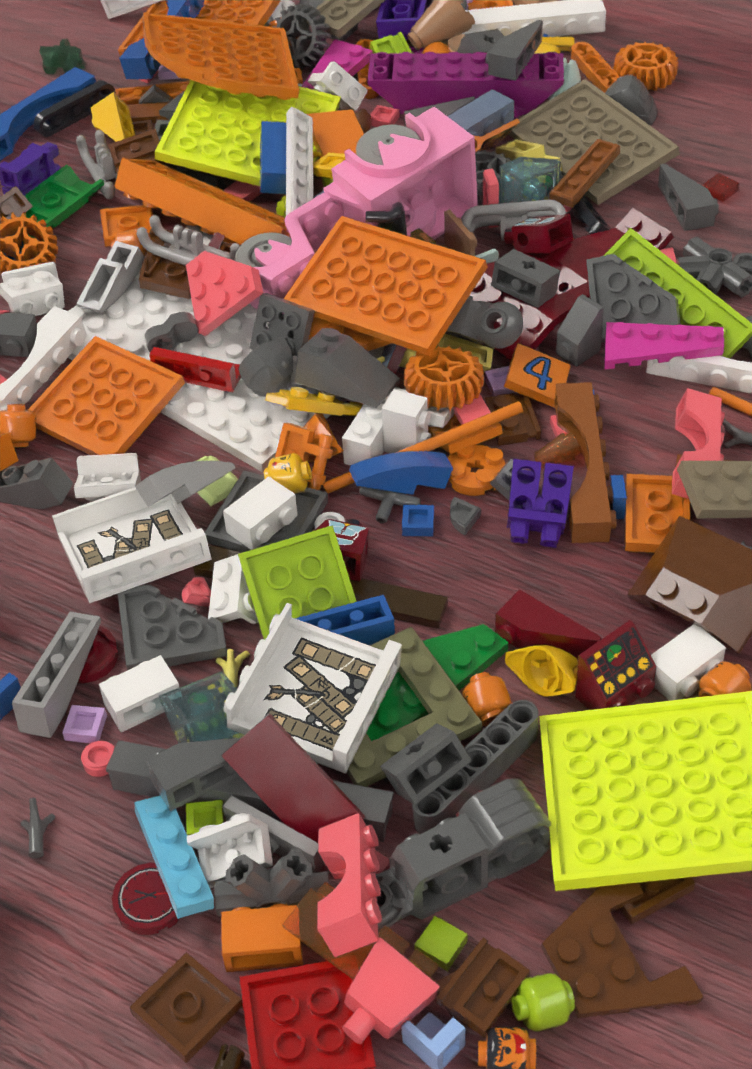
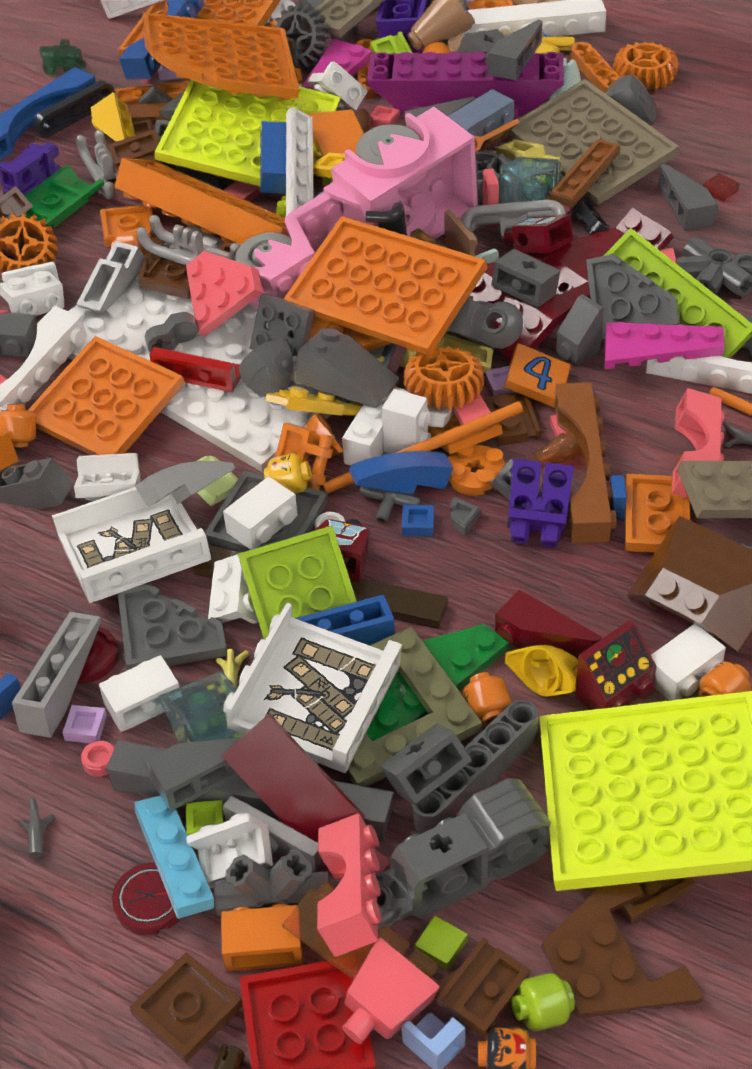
(197, 592): coral tile -> none
(216, 240): dark red tile -> none

